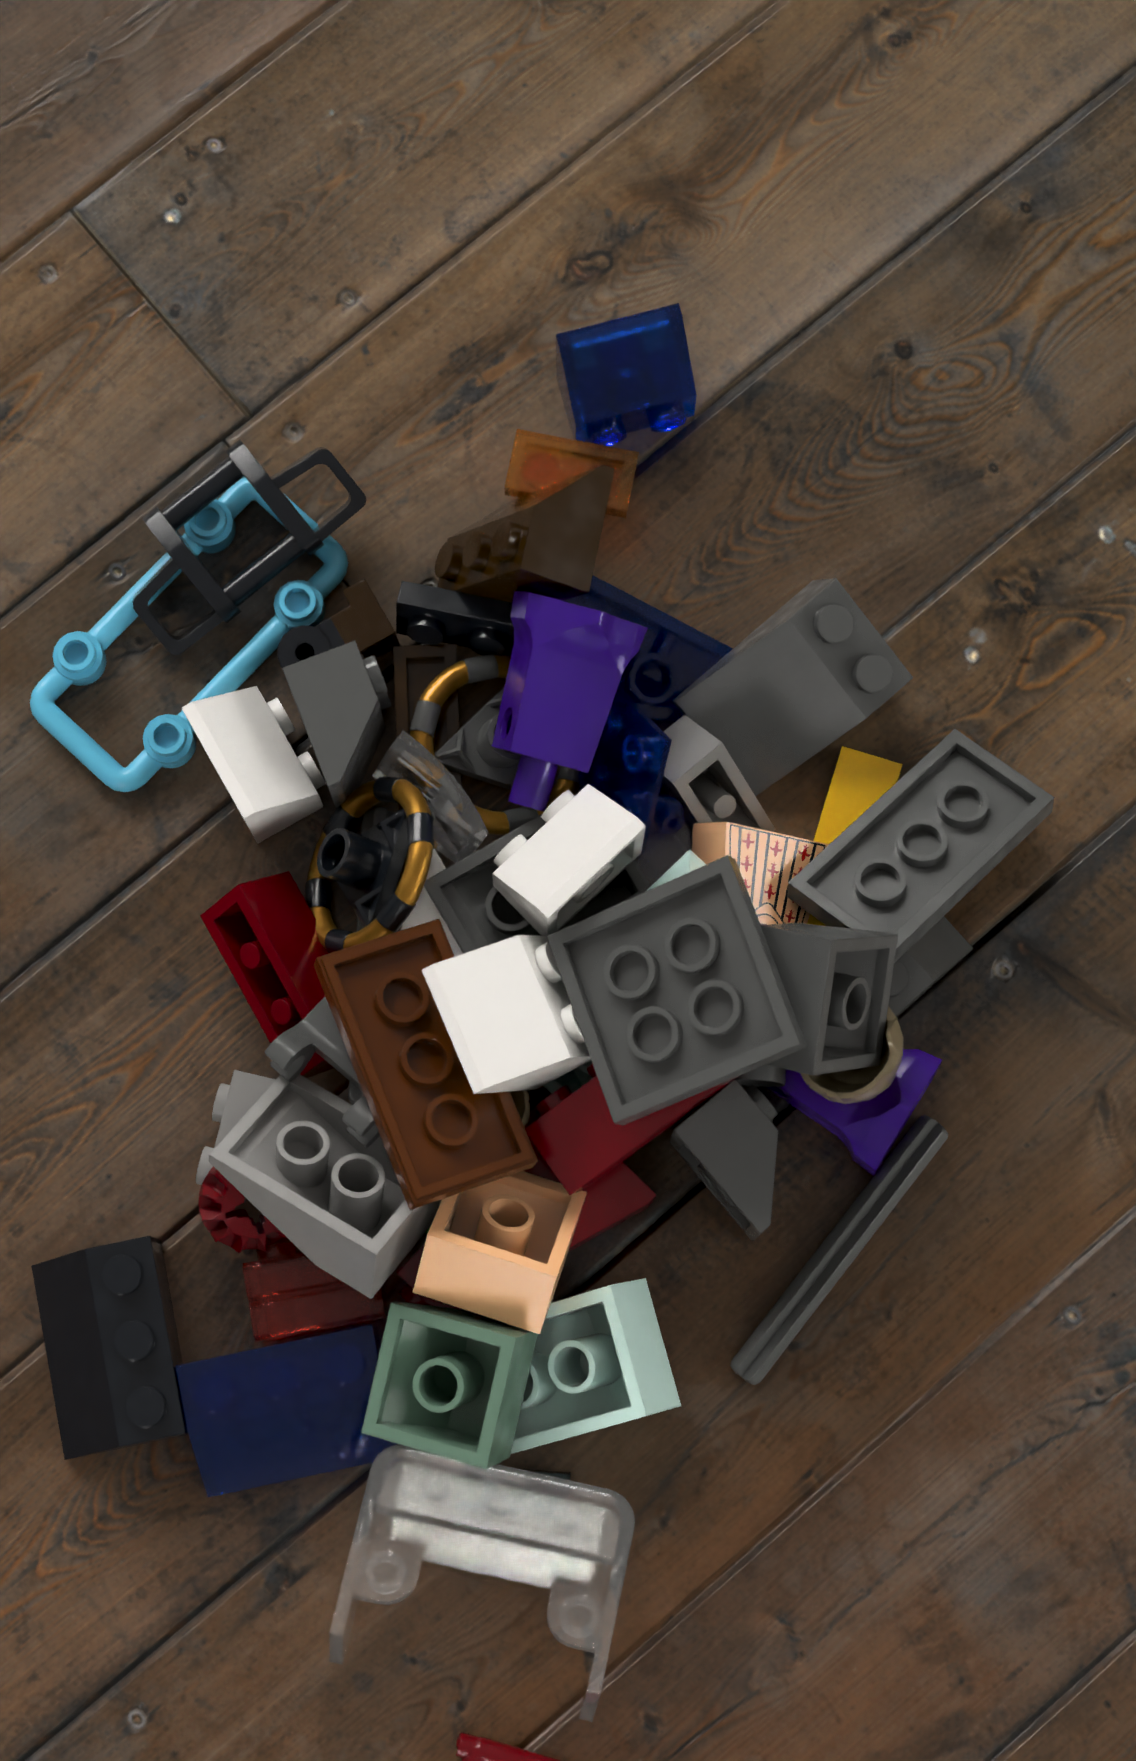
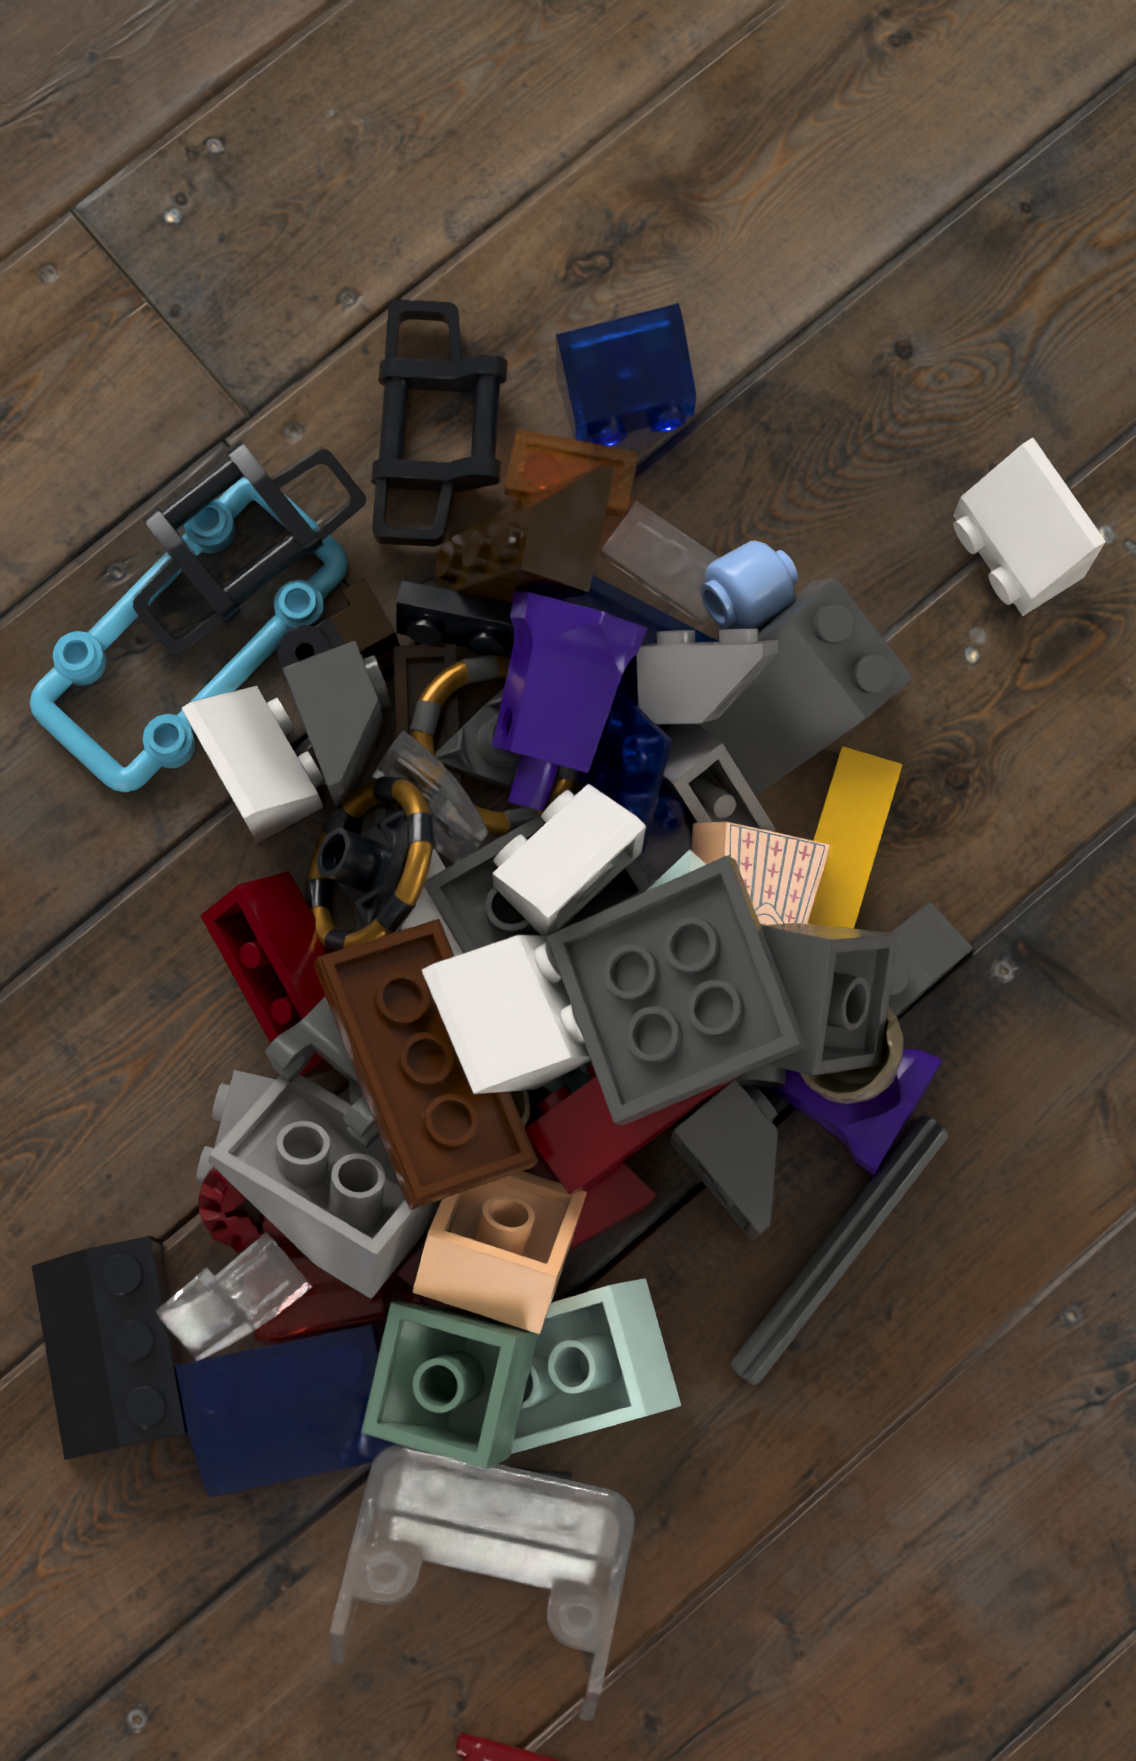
(236, 1301): none -> clear slope
(398, 375): none -> black bar
(661, 559): none -> clear plate
(698, 680): none -> light grey slope
(749, 586): none -> light blue head
(922, 844): dark grey plate -> none
(1027, 529): none -> white slope

